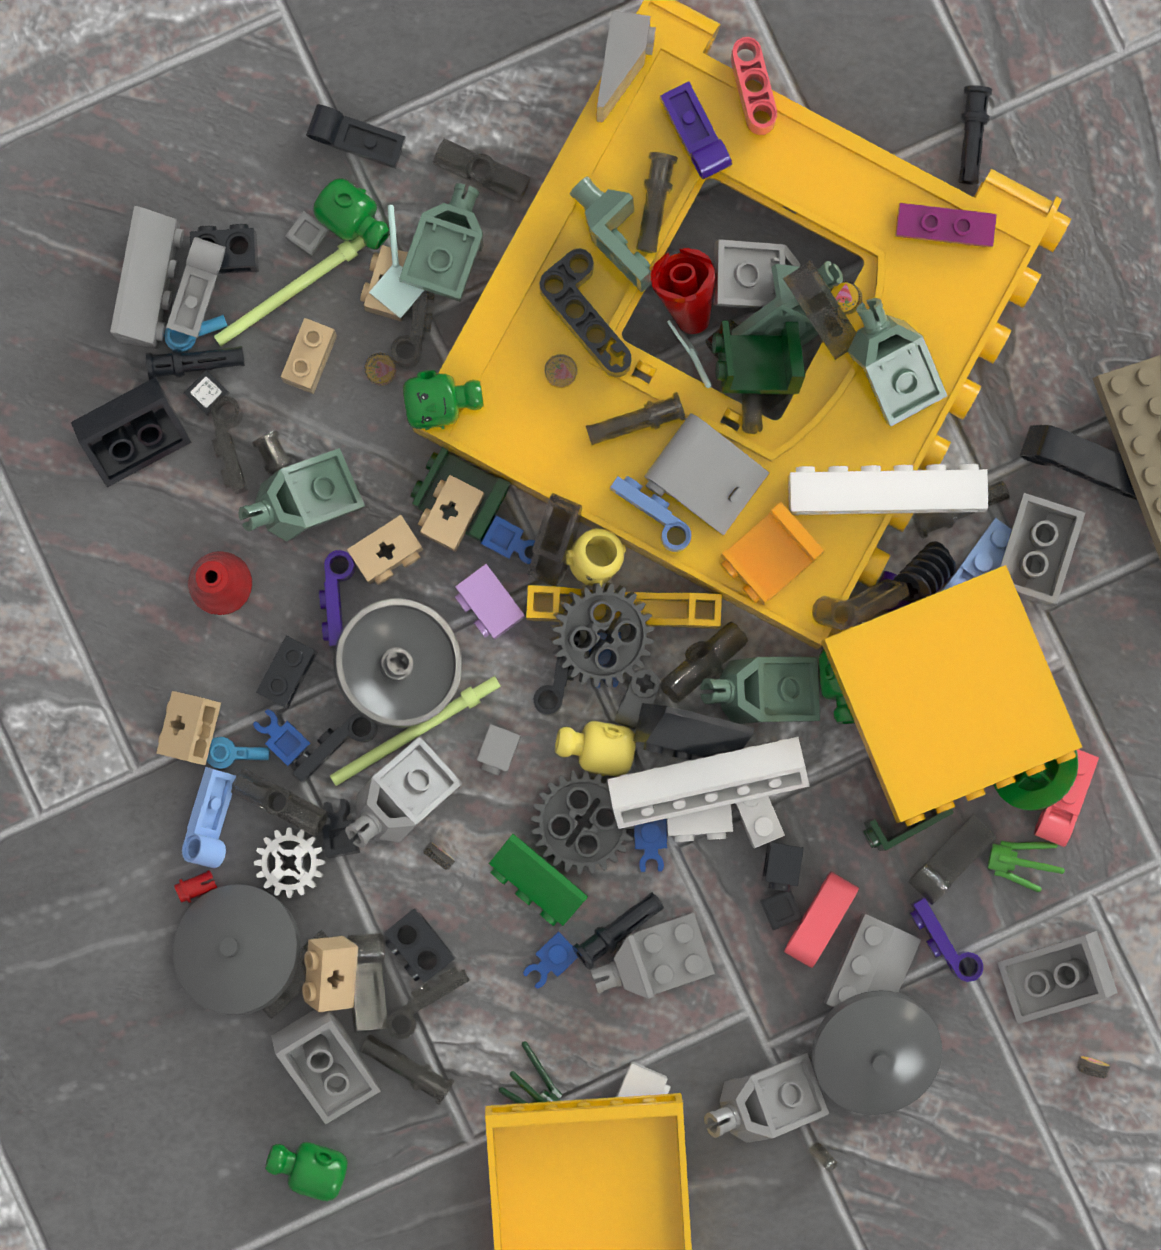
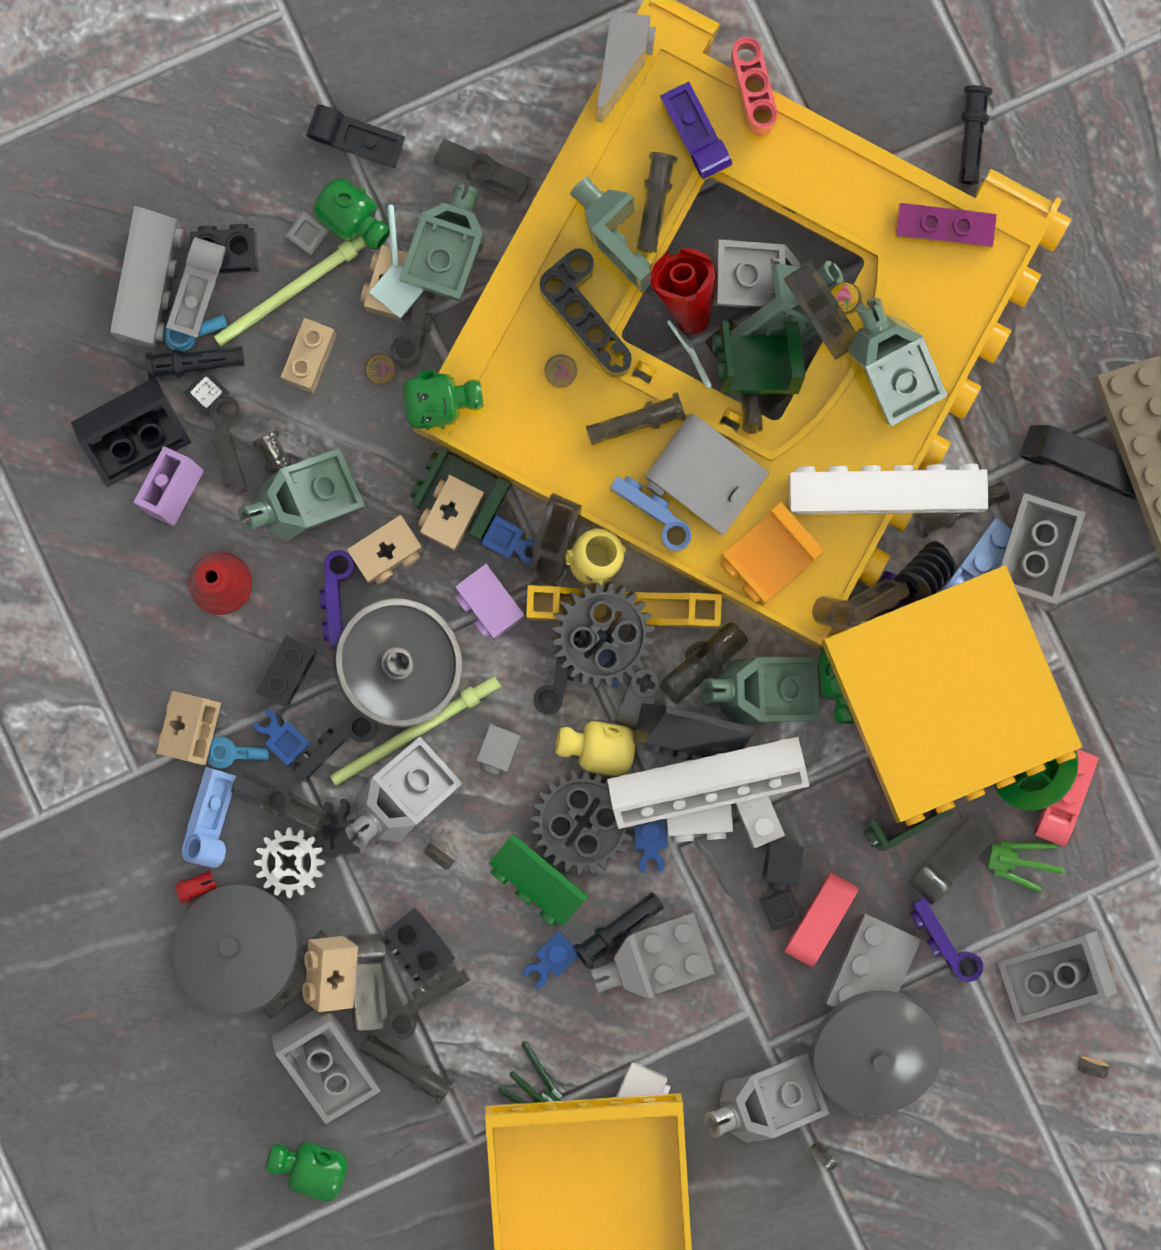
(168, 486): none -> lavender brick

